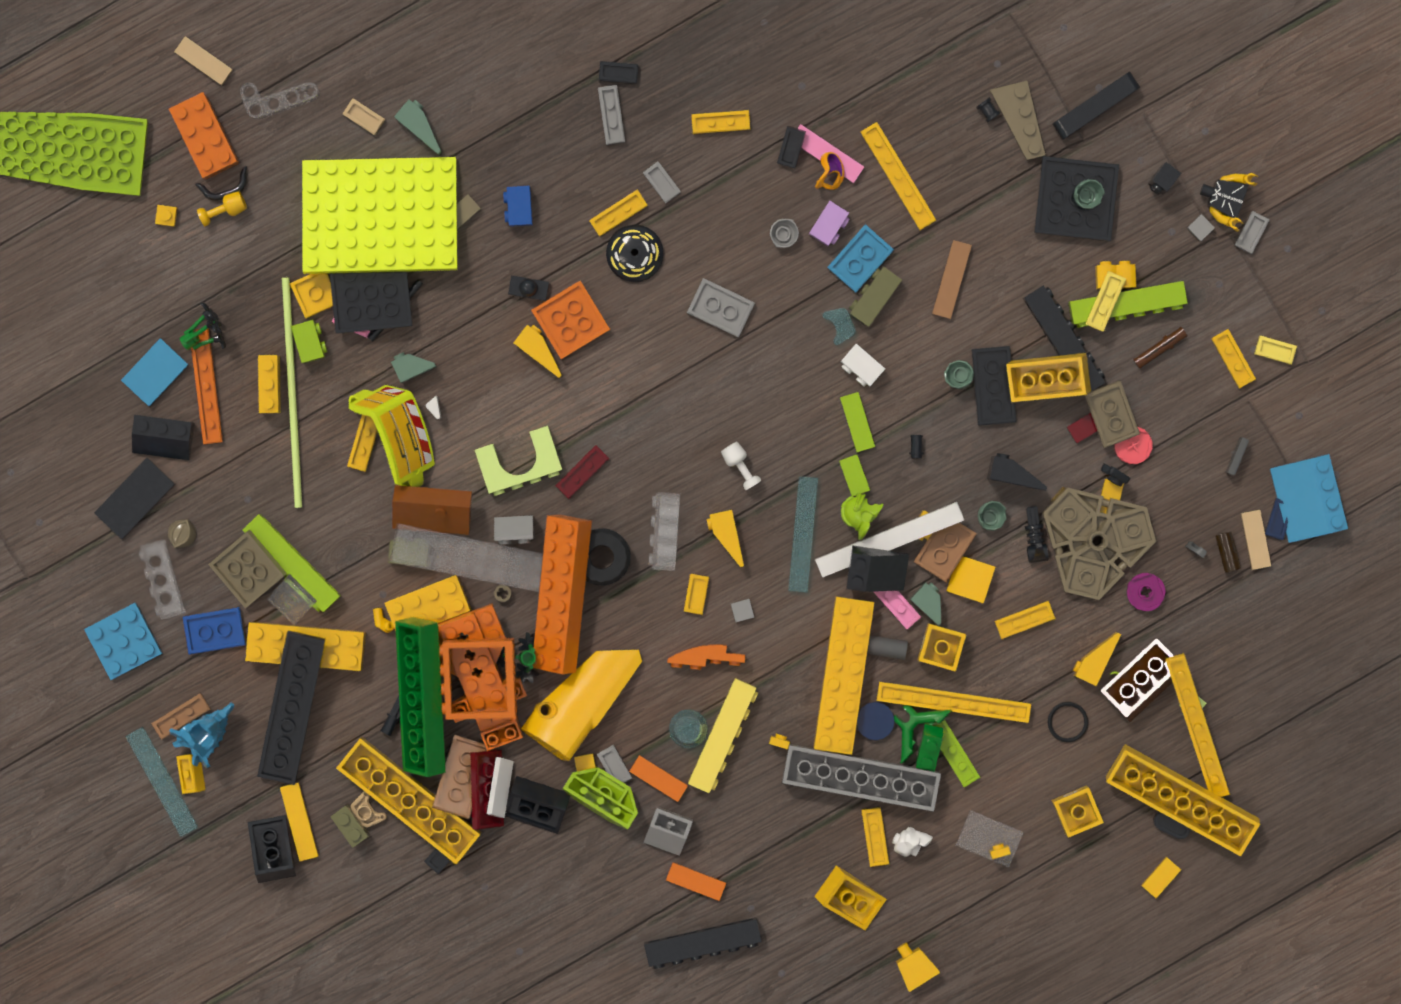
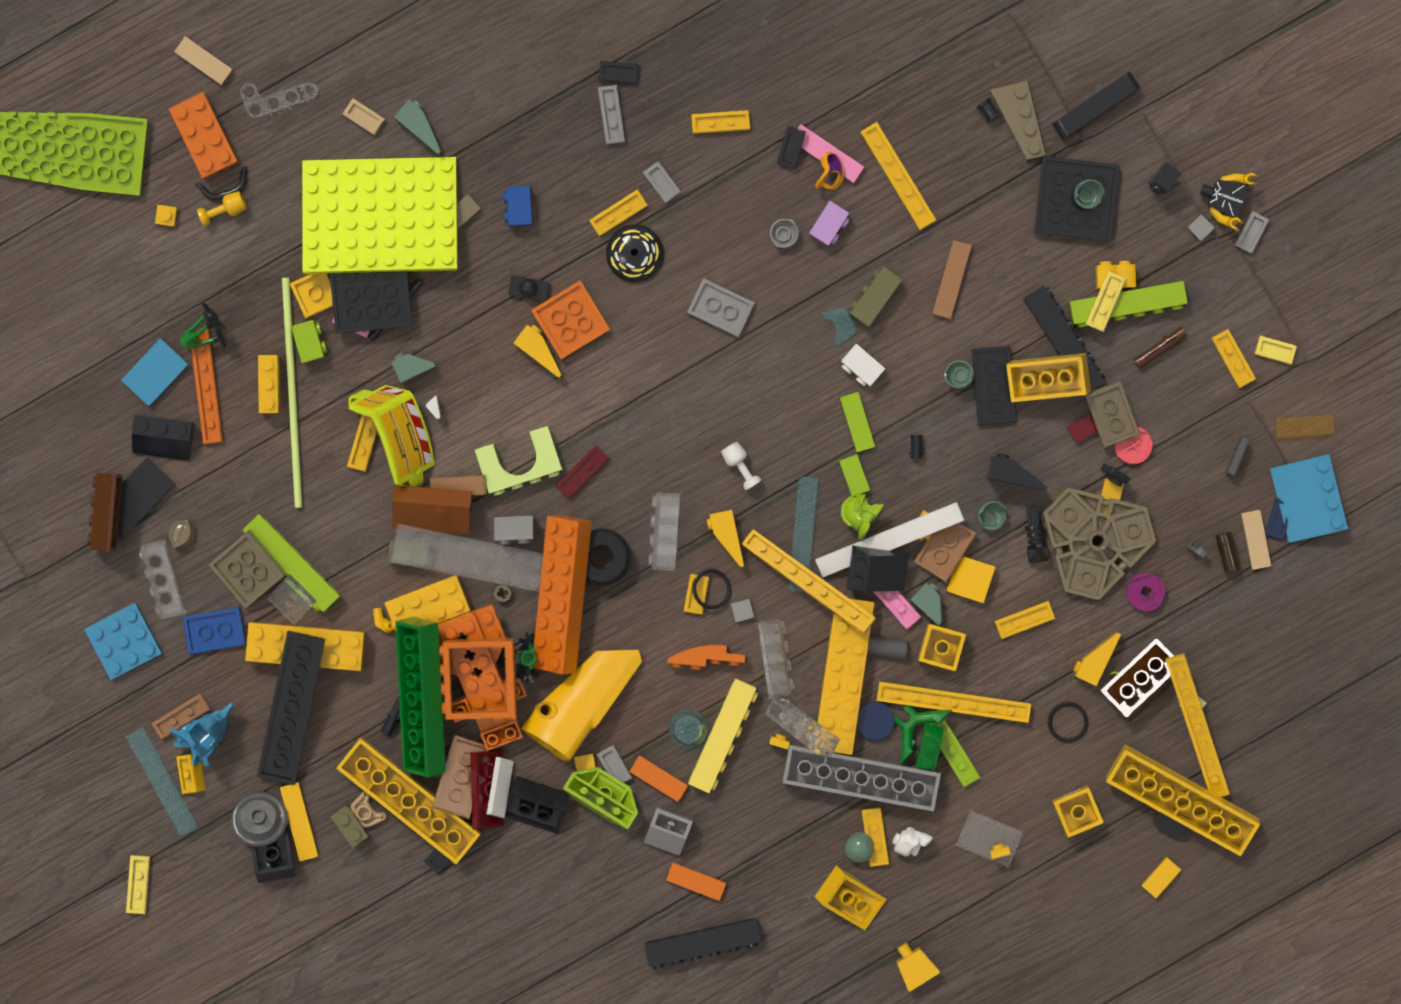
(105, 512): none -> reddish brown slope
(138, 884): none -> light yellow tile
(259, 819): none -> dark grey piece
(473, 483): none -> medium nougat tile
(695, 591): none -> black tyre
(774, 657): none -> clear slope
(802, 726): none -> clear brick
(808, 581): none -> yellow plate
(859, 847): none -> sand green hair
(860, 258): dark azure tile -> none
(1304, 426): none -> clear yellow tile

